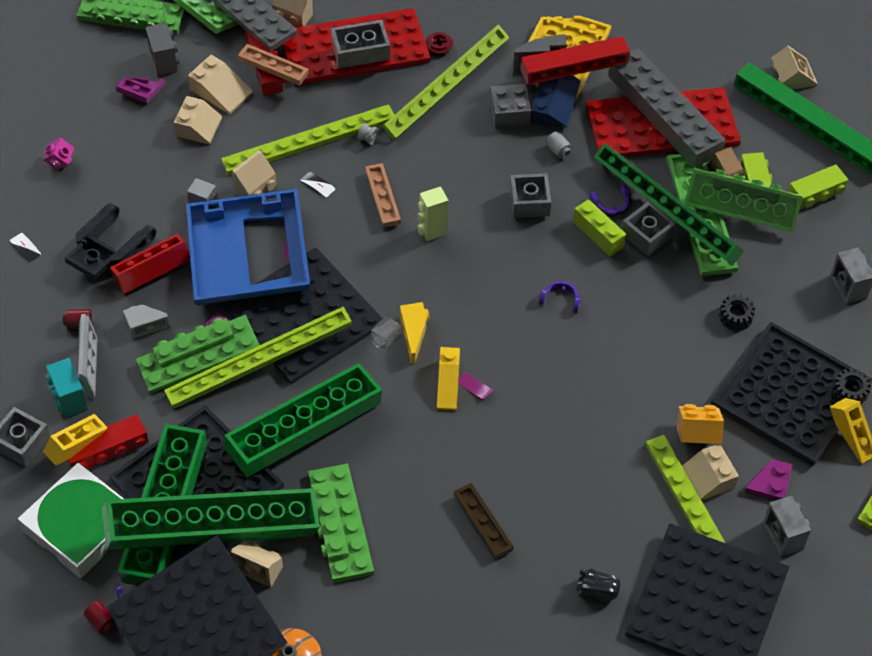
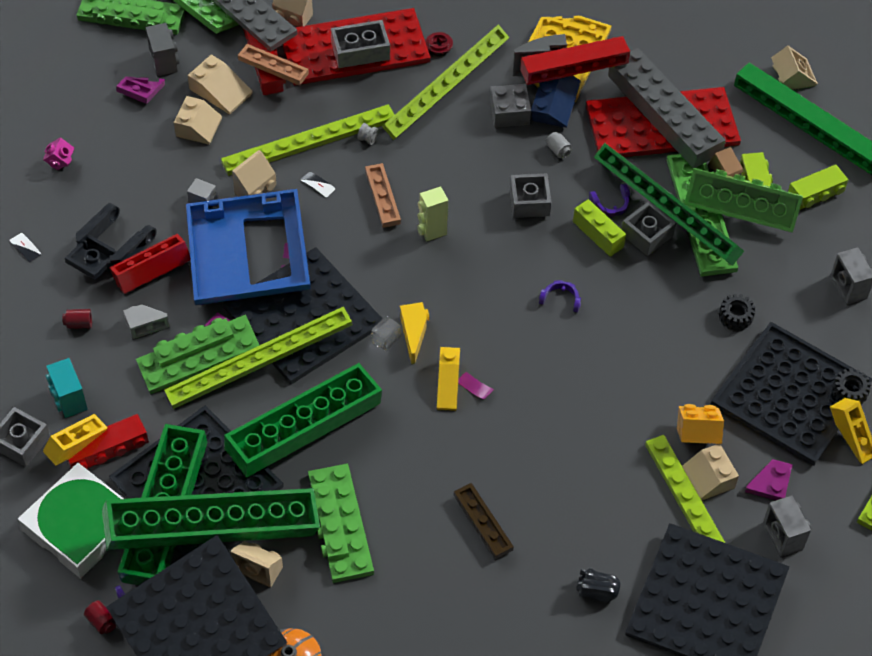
(87, 356): light grey piece -> none

